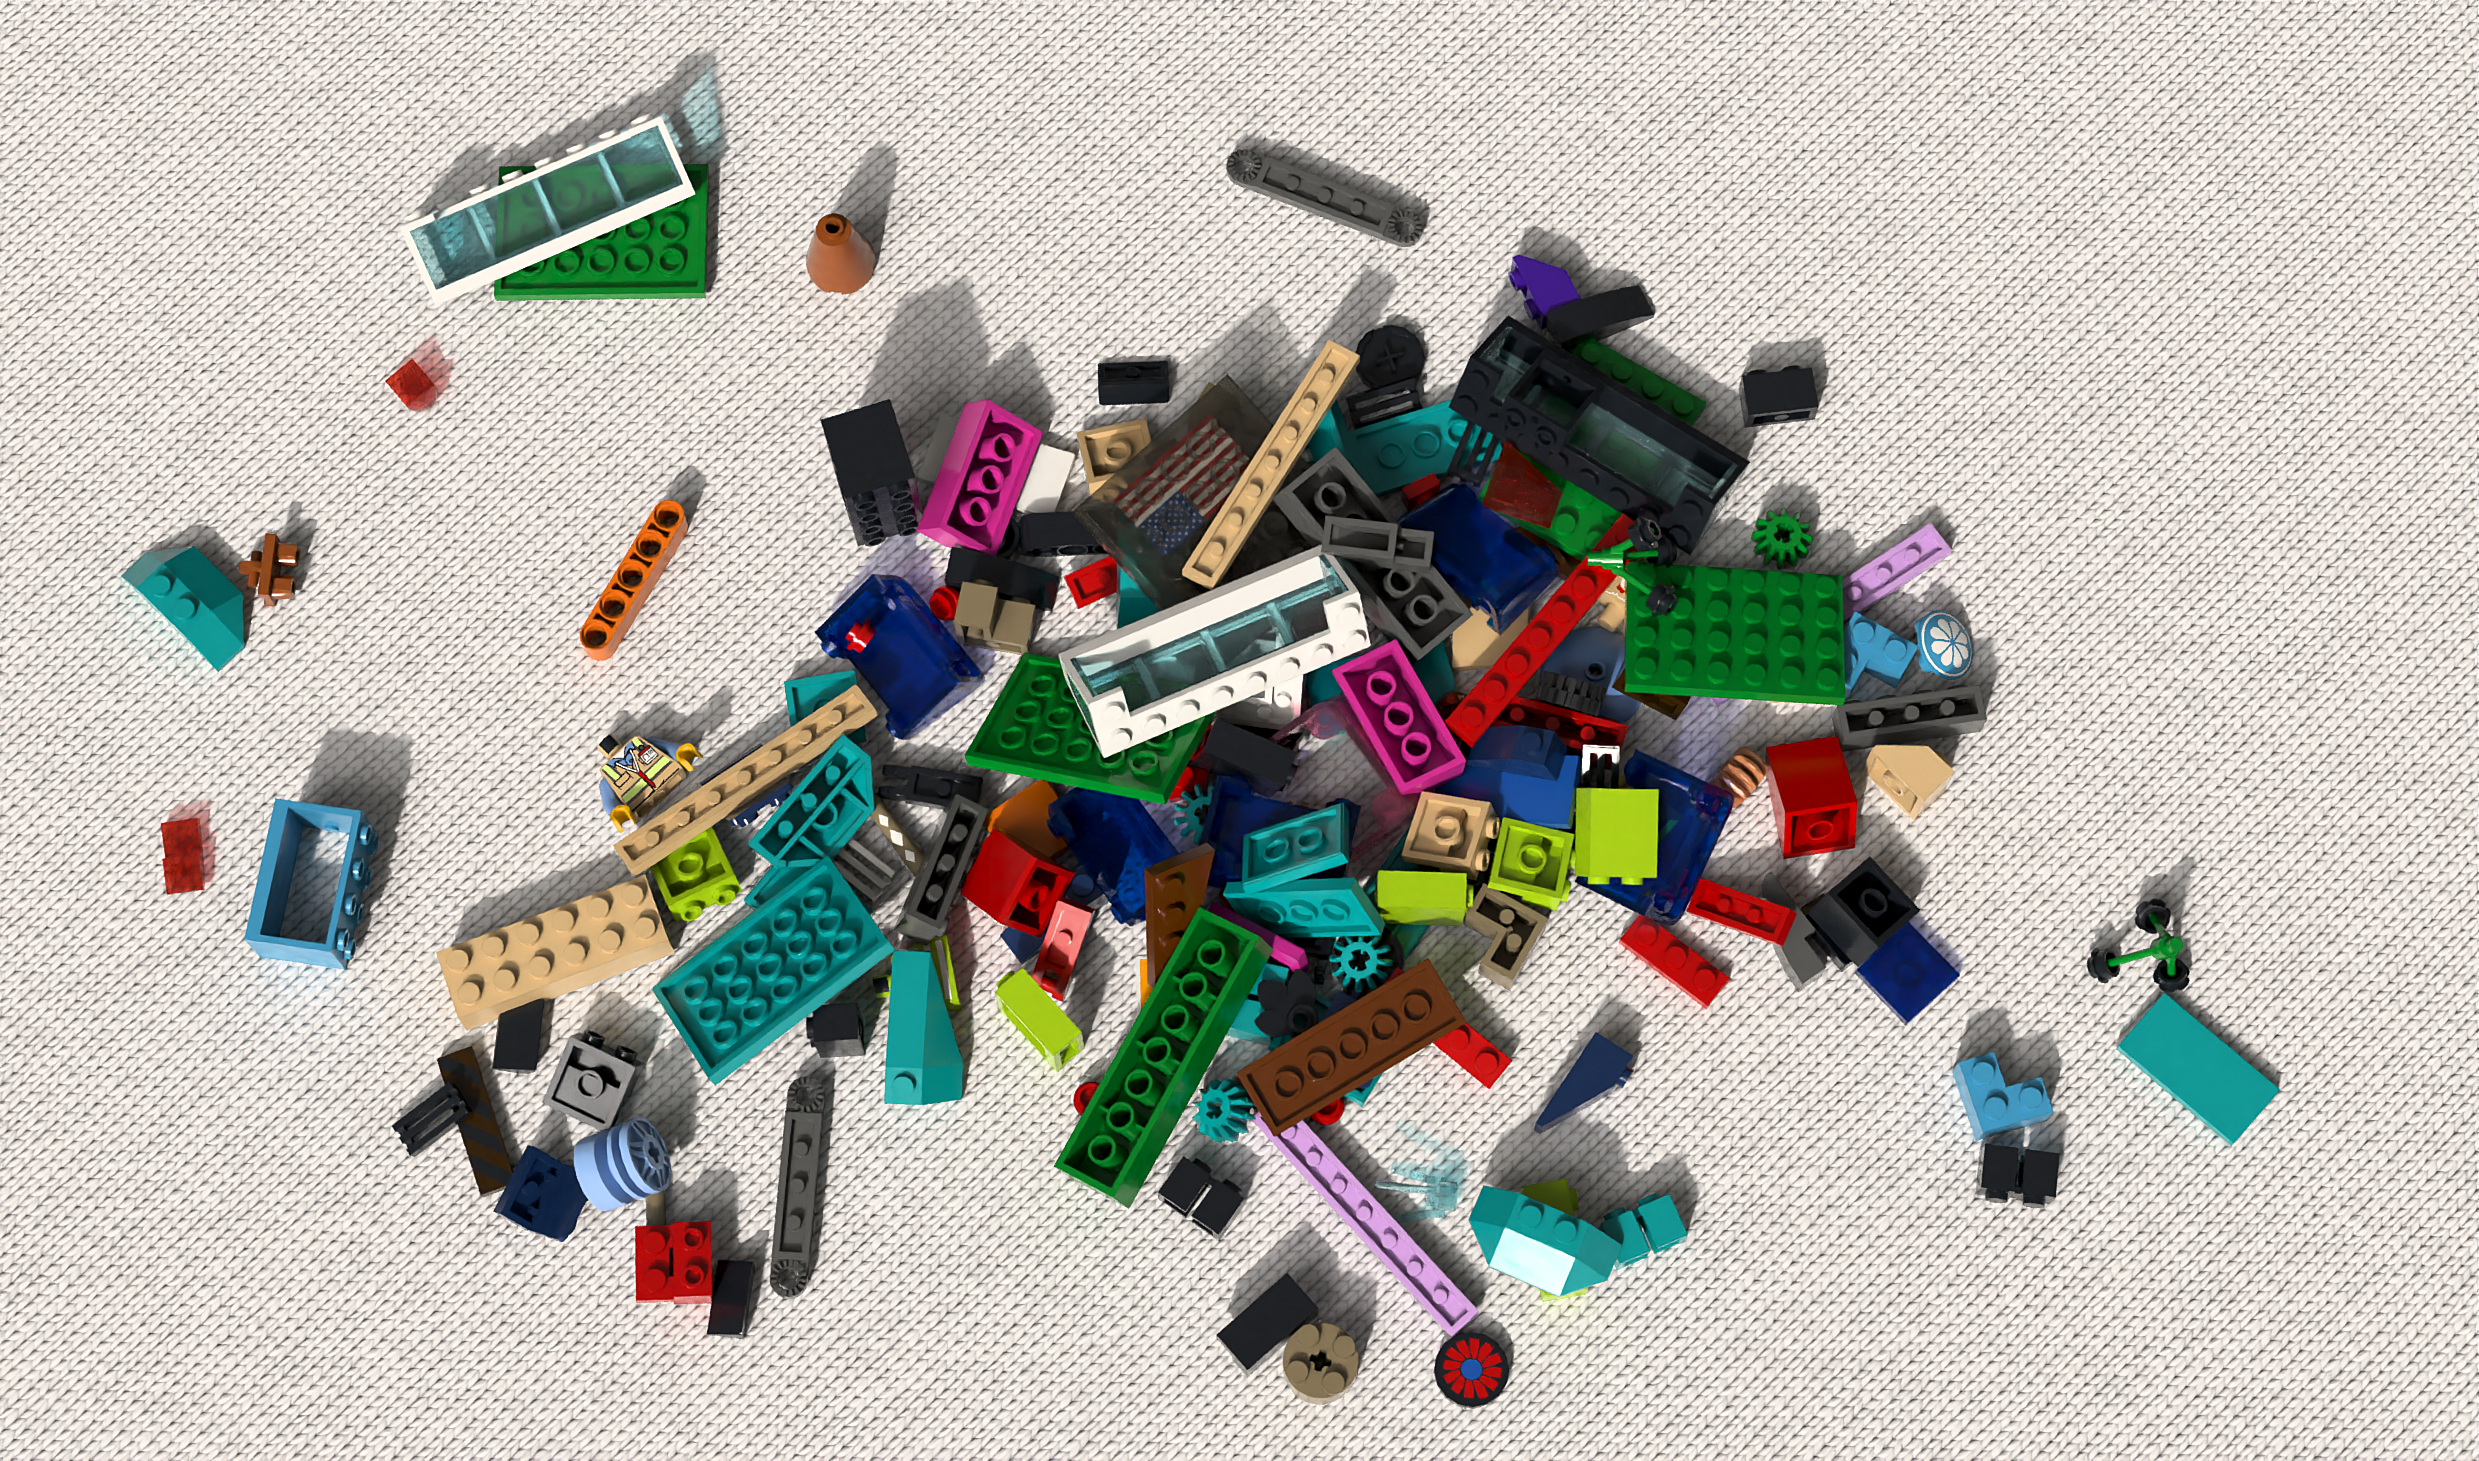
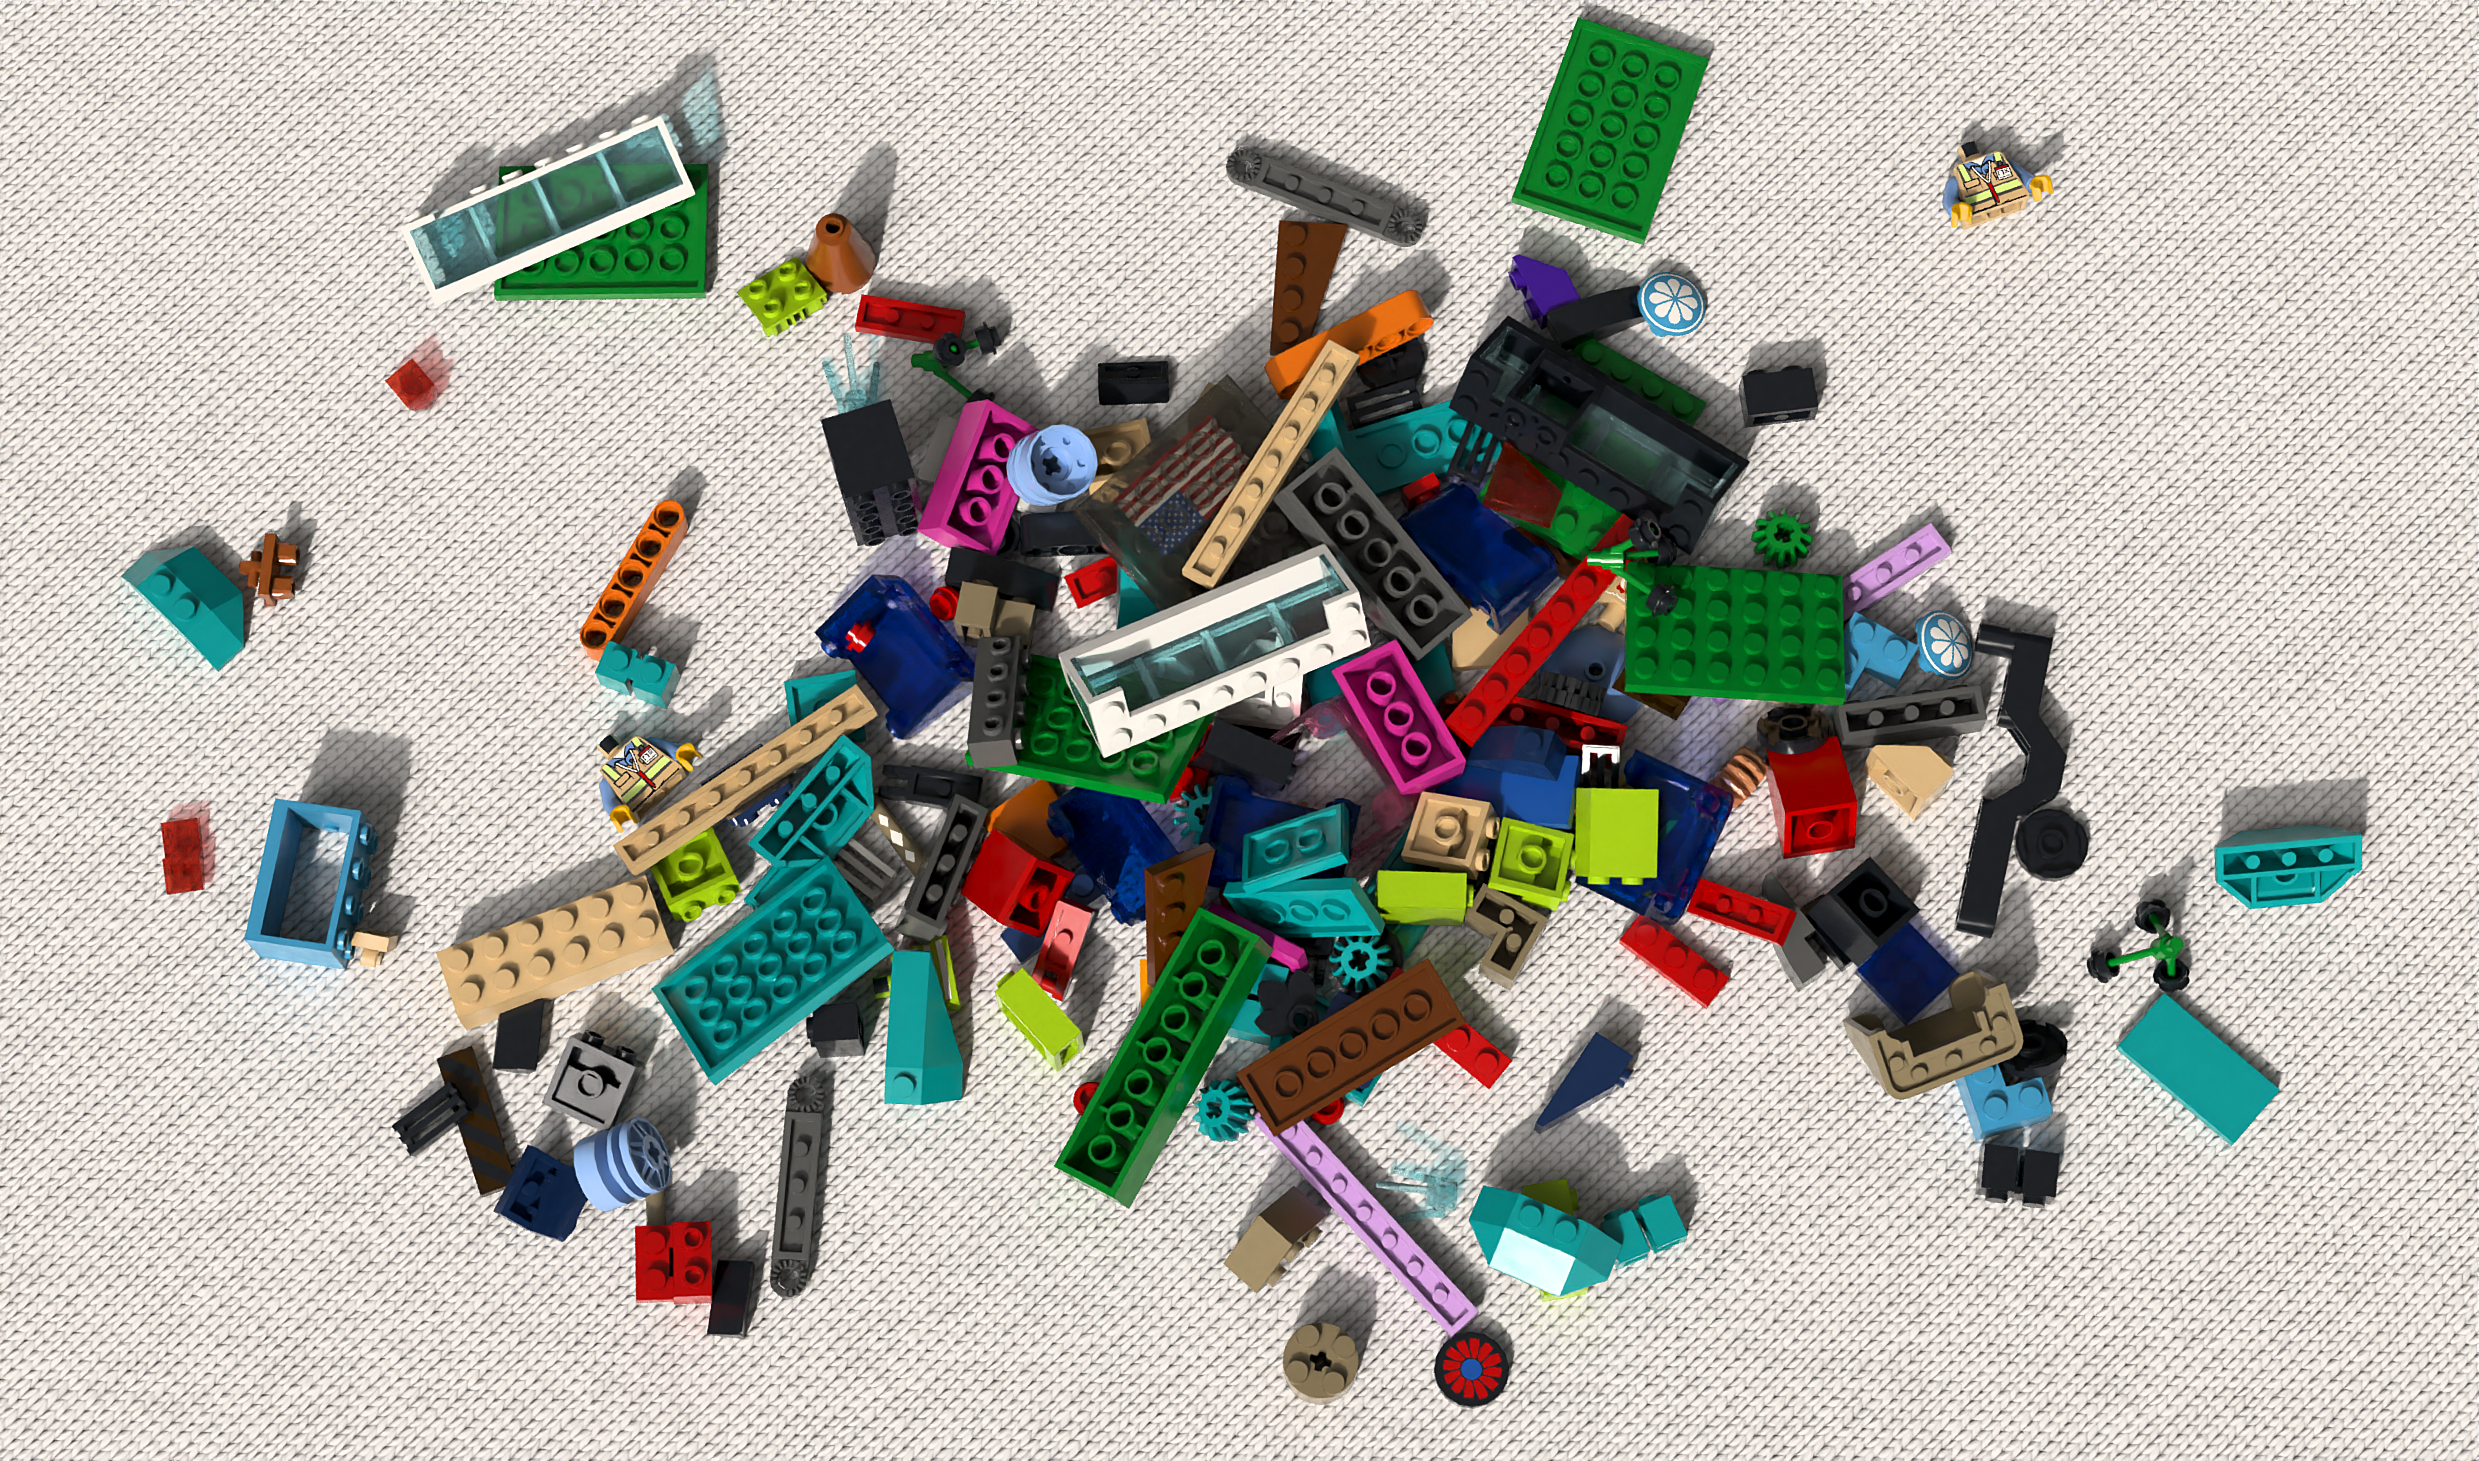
(373, 944): none -> tan tile
(651, 677): none -> teal piece
(782, 295): none -> lime hinge
(854, 398): none -> clear light blue plant
(907, 319): none -> red plate
(950, 351): none -> black plant
(999, 701): none -> dark grey brick
(1068, 458): none -> light blue wheel
(1187, 1186): black piece -> none
(1267, 1324): black piece -> none
(1275, 1238): none -> dark tan brick
(1302, 277): none -> reddish brown wing
(1364, 334): none -> orange beam
(1378, 544): dark grey slope -> none
(1610, 131): none -> green plate
(1671, 304): none -> dish
(1793, 730): none -> black tile
(1944, 1046): none -> dark tan windscreen
(1989, 187): none -> torso
(2040, 779): none -> black beam
(2042, 1051): none -> black tile
(2051, 845): none -> black tile
(2287, 864): none -> teal wedge

